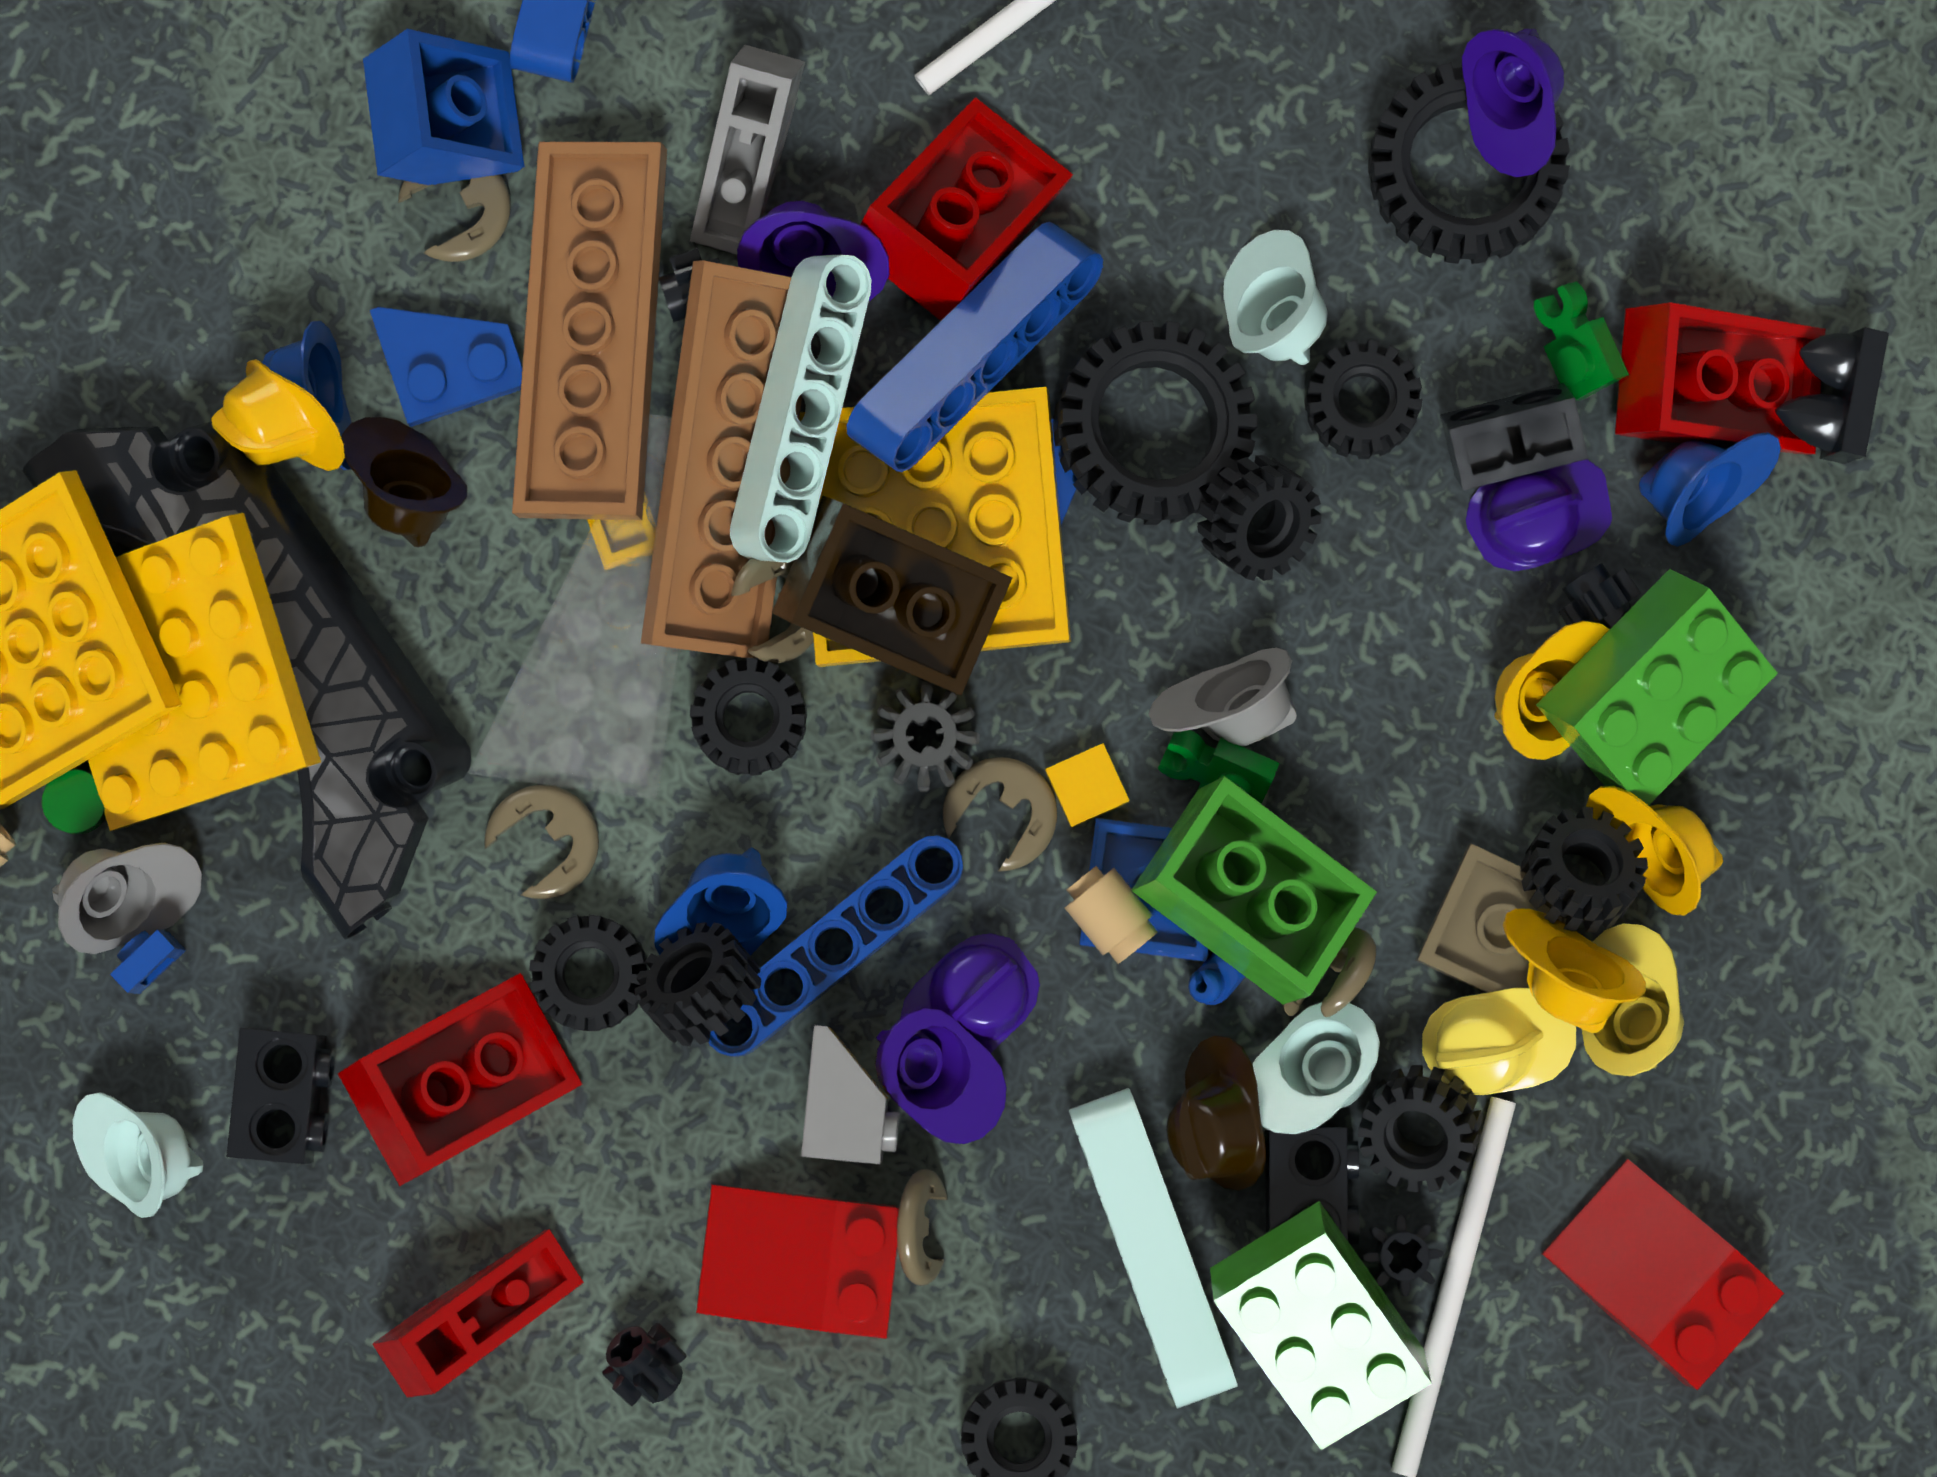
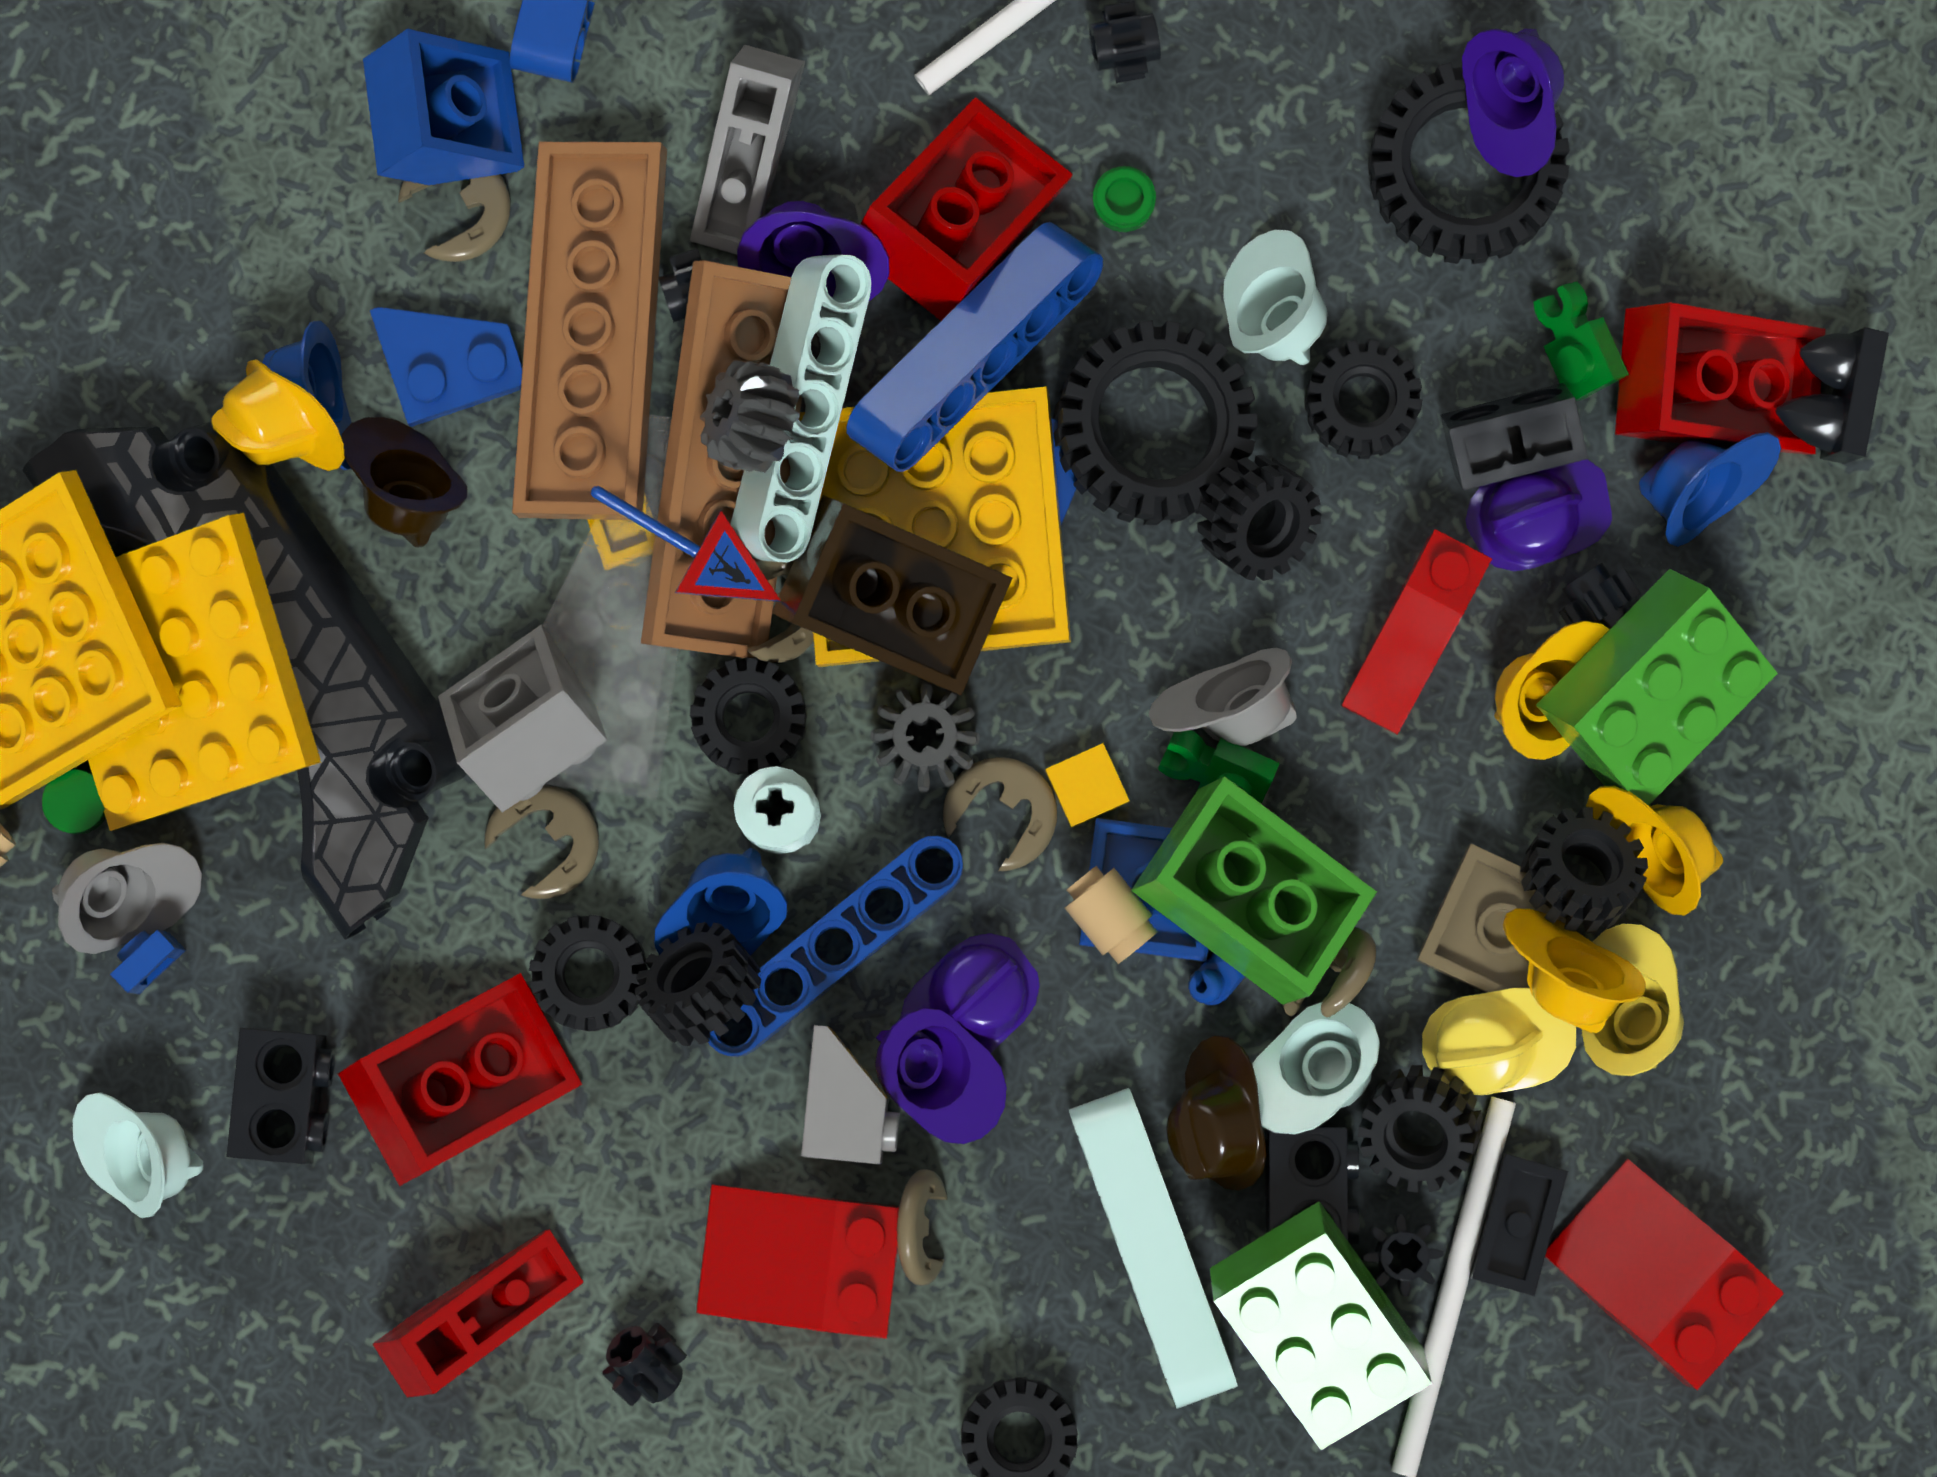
(521, 720): none -> light grey slope
(719, 565): none -> piece
(749, 416): none -> dark grey gear
(759, 792): none -> light aqua piece
(1124, 41): none -> black gear
(1124, 199): none -> green tile
(1416, 631): none -> red slope
(1518, 1224): none -> black plate

